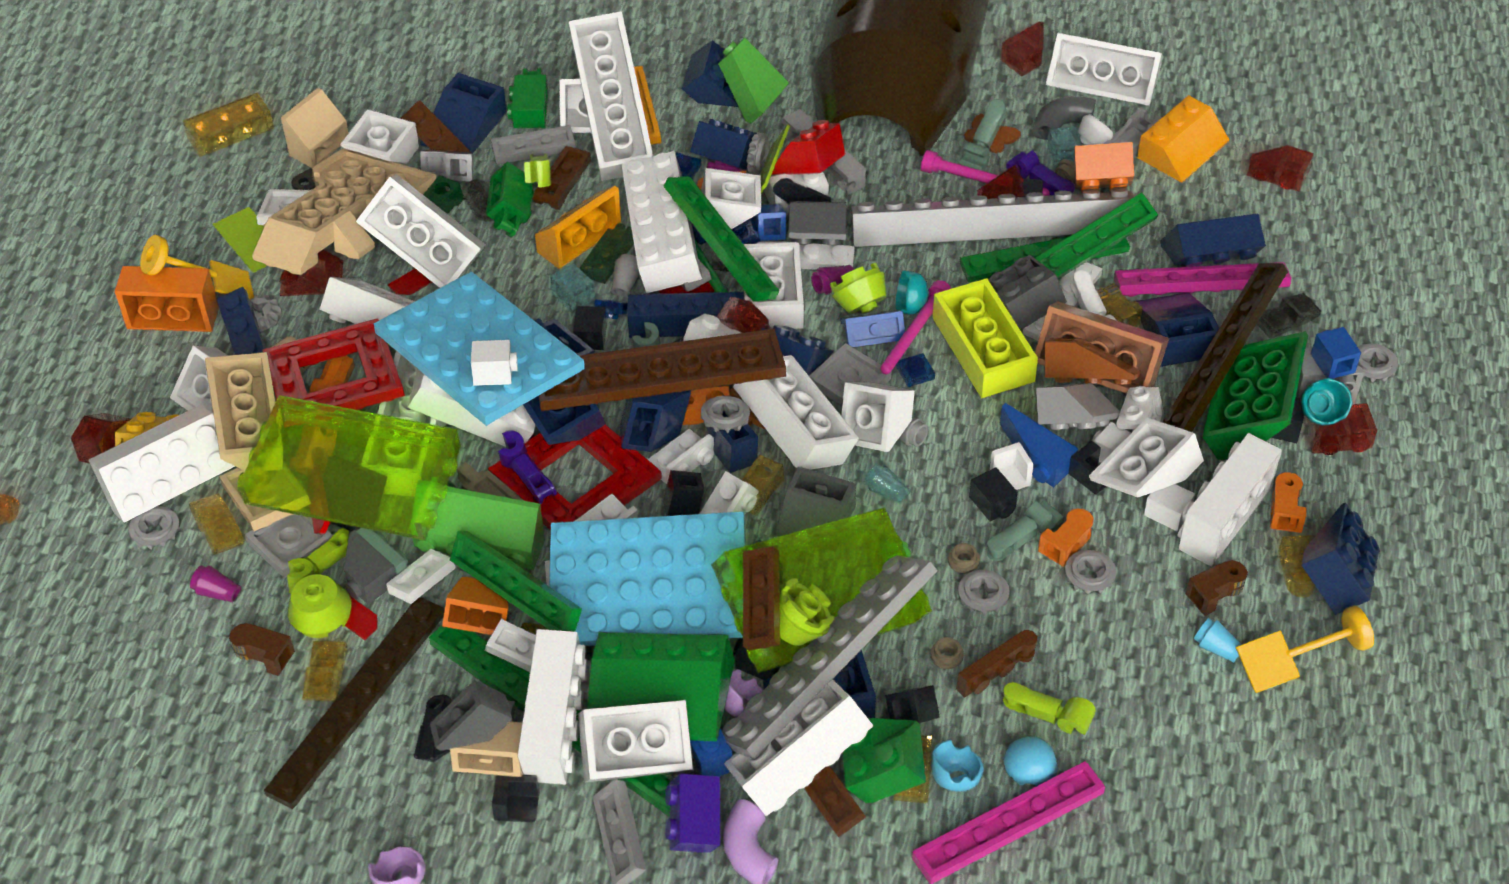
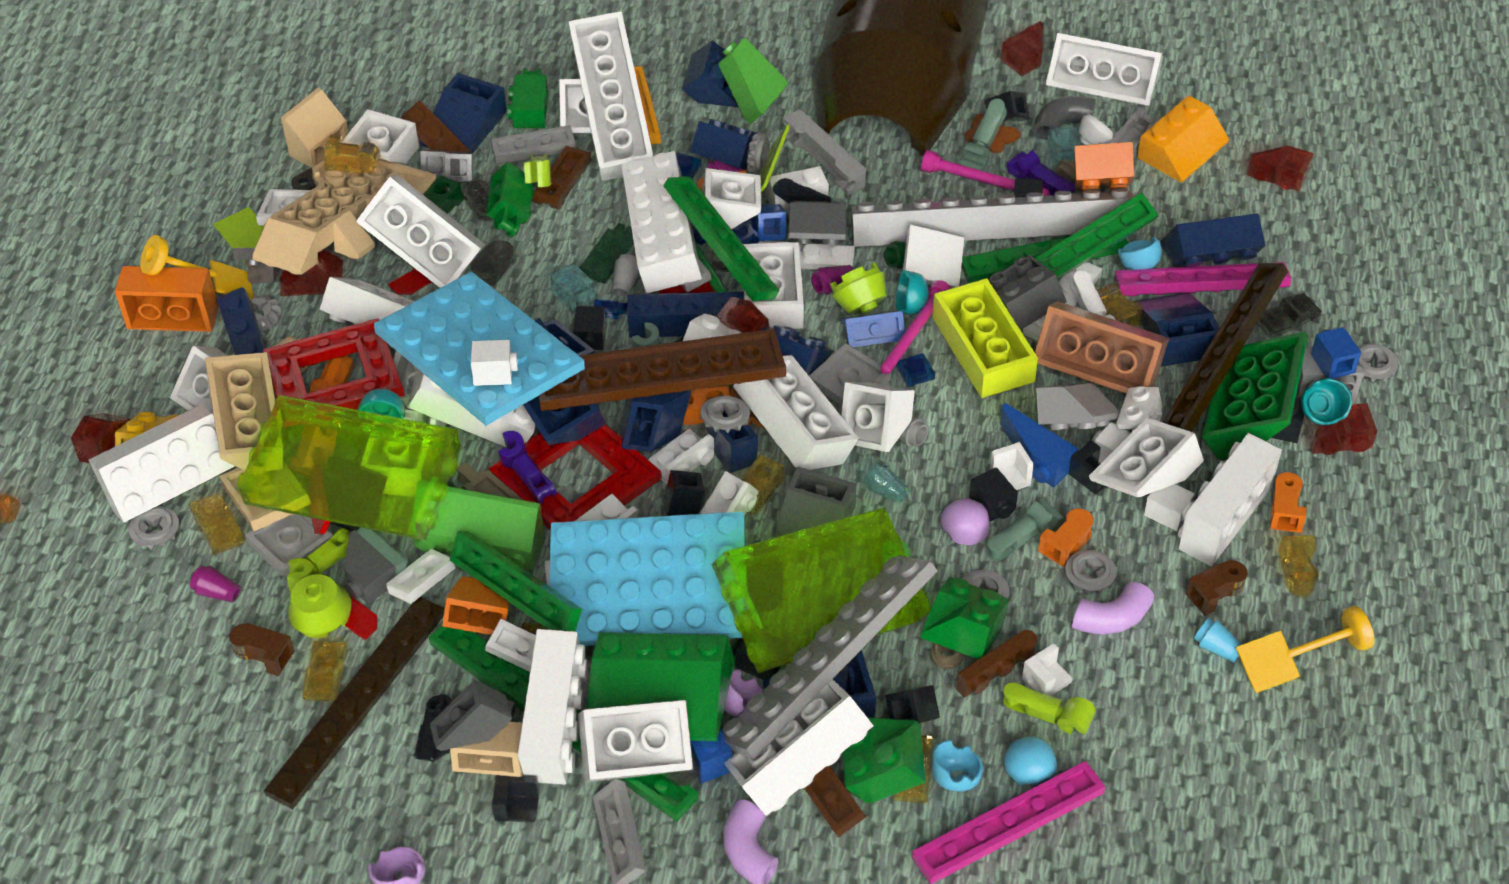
(228, 124): clear yellow brick -> none
(257, 271): none -> flat silver slope
(350, 157): none -> clear yellow leg
(383, 403): none -> teal hair
(490, 264): none -> clear smoke plate
(579, 228): light orange slope -> none
(693, 813): dark purple brick -> none
(761, 598): reddish brown plate -> none
(803, 613): lime cone -> none
(812, 150): red slope -> none
(895, 254): none -> dark green plate
(934, 255): none -> white tile
(965, 618): none -> green slope
(966, 521): none -> lavender hair
(967, 551): dark tan plate -> none
(1006, 183): clear red piece -> none
(1015, 105): none -> black panel
(1044, 672): none -> white panel
(1080, 359): dark orange slope -> none
(1114, 615): none -> lavender cylinder
(1141, 254): none -> medium azure hair
(1342, 560): dark blue slope -> none

